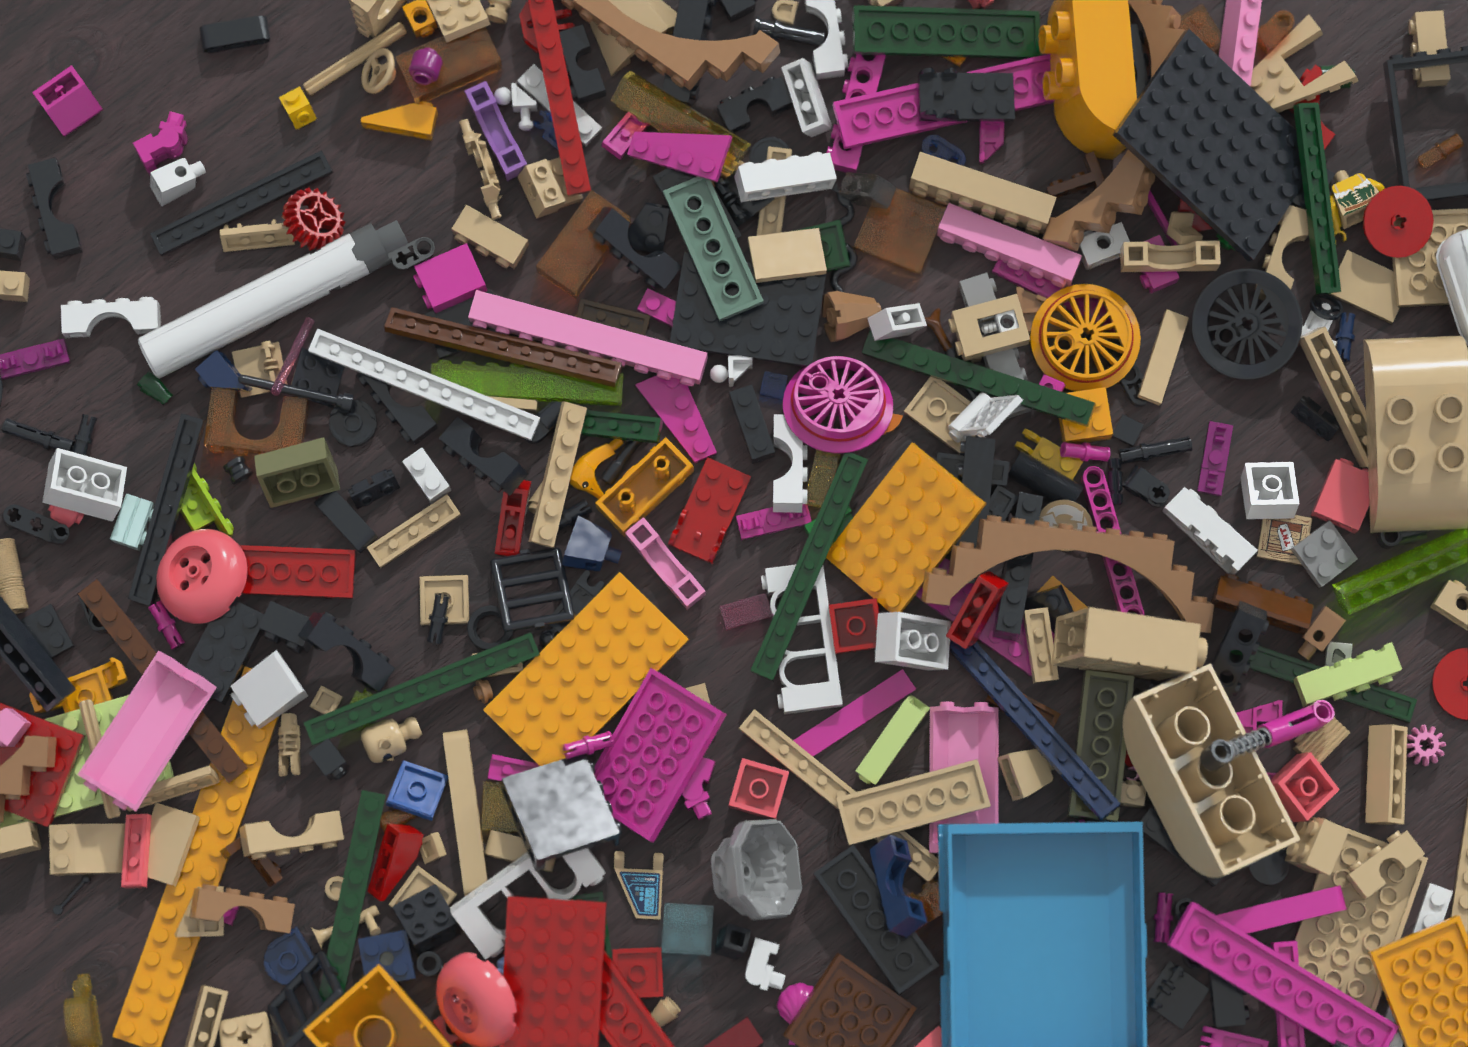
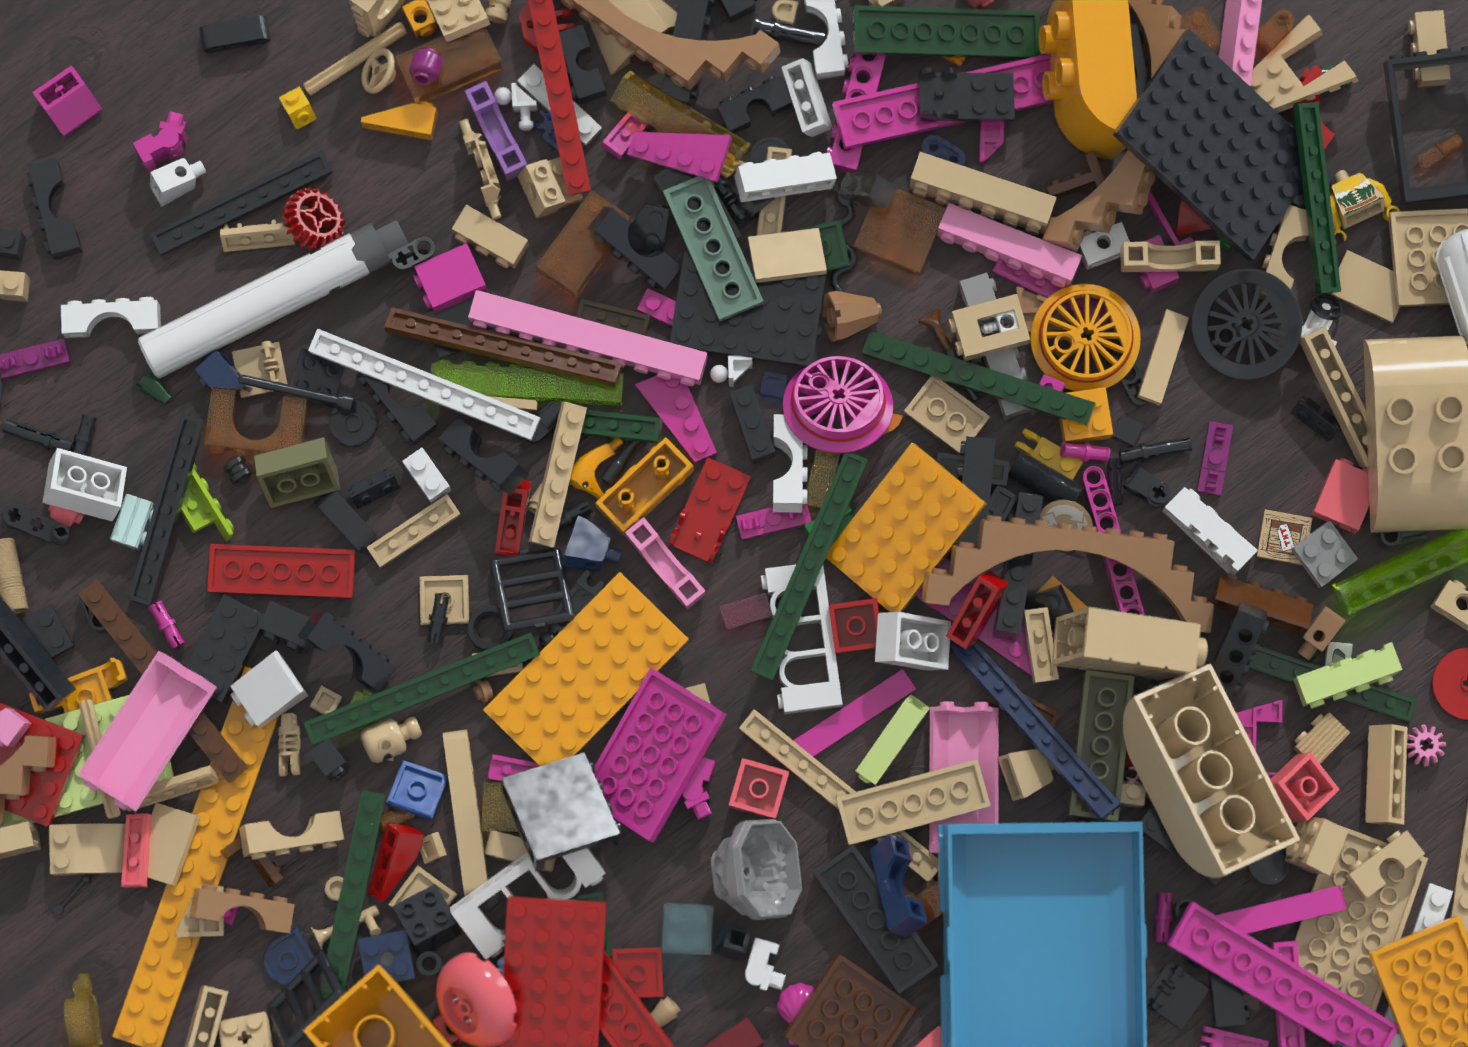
(211, 584): coral brick -> none
(292, 356): clear pink bar -> none
(588, 745): dark pink pin -> none
(642, 886): flag -> none
(897, 321): white brick -> none
(982, 416): white piece -> none
(1181, 230): tan bracket -> none
(1268, 734): piece -> none
(1269, 490): white brick -> none
(1345, 336): dark blue pin -> none
(1414, 229): red piece -> none

